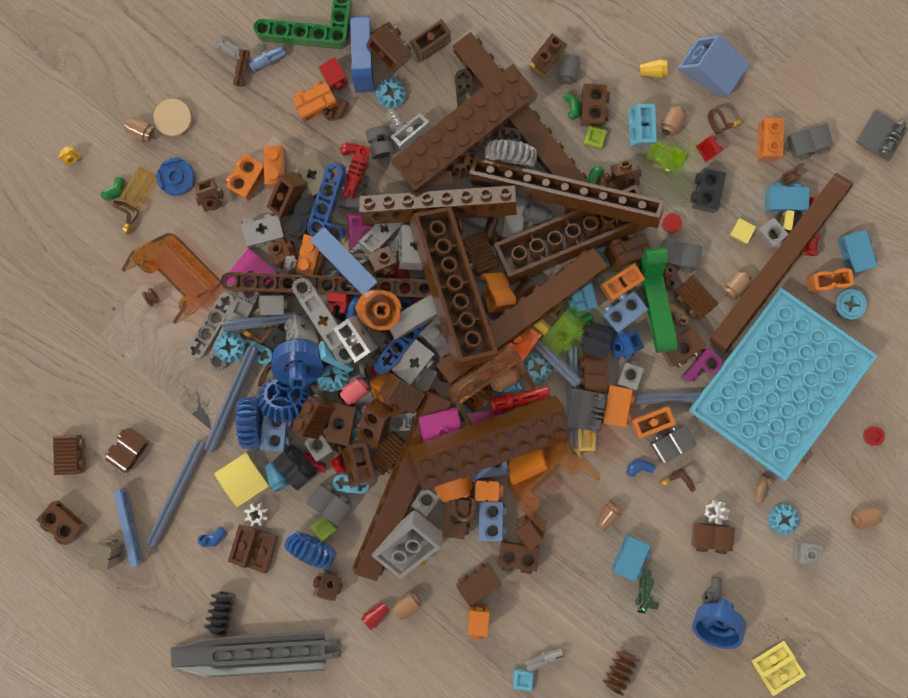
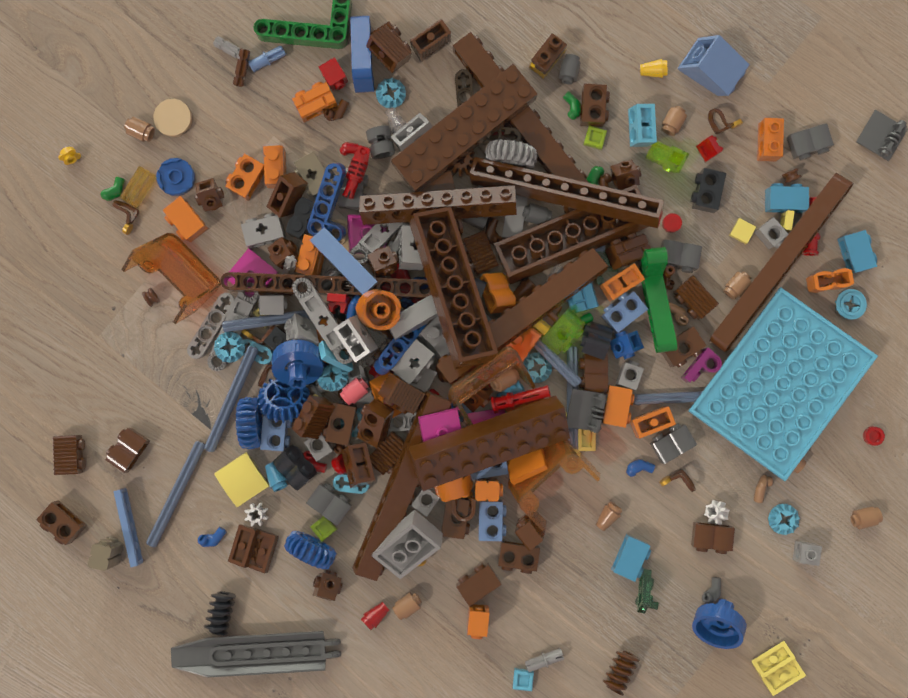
(185, 219): none -> orange brick

